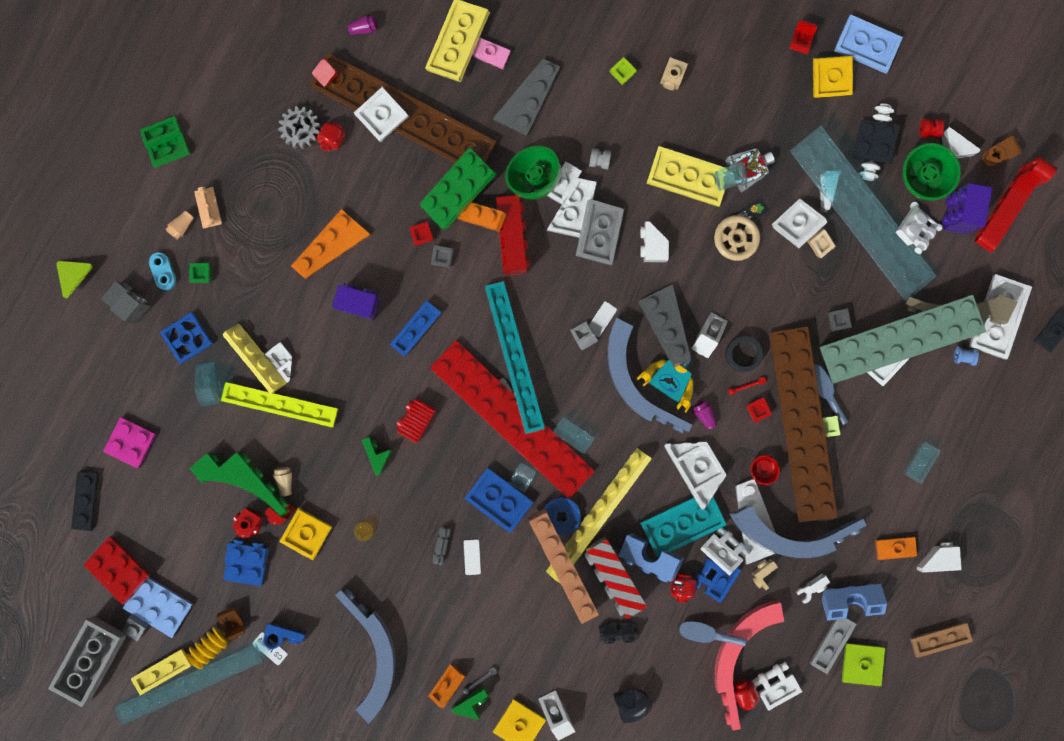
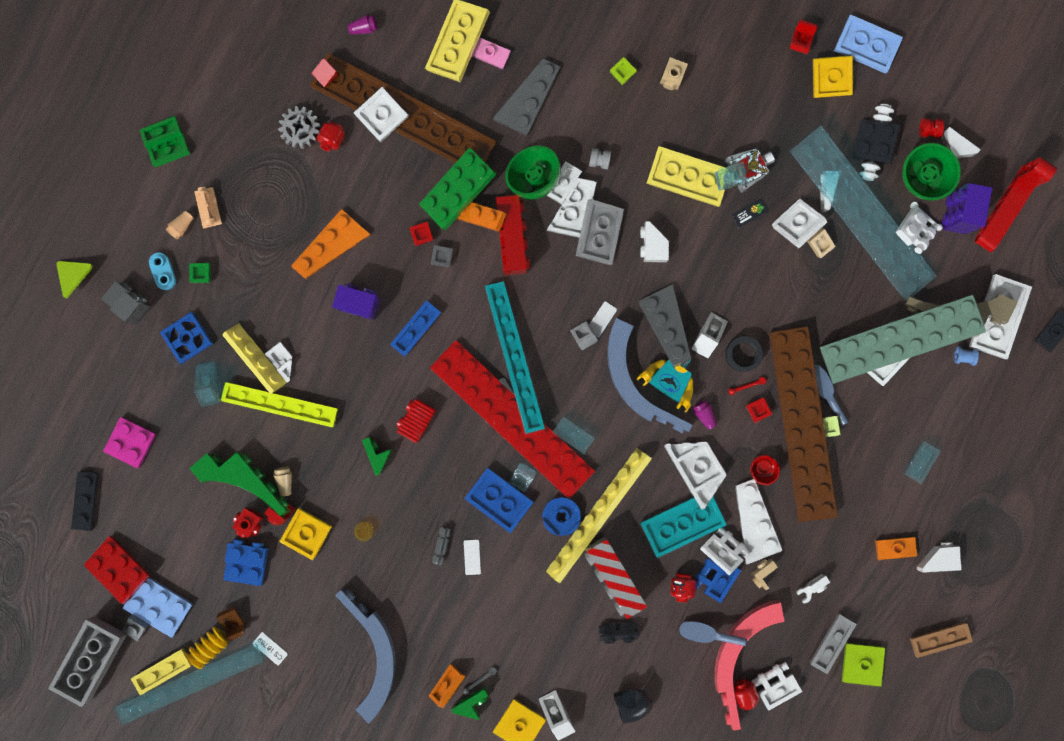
(282, 632): blue plate -> none
(563, 566): nougat arch -> none
(634, 552): medium blue arch -> none
(750, 228): tan plate -> none
(760, 534): sand blue arch -> none
(839, 320): flat silver plate -> none
(869, 597): medium blue arch -> none
(1003, 151): dark orange piece -> none

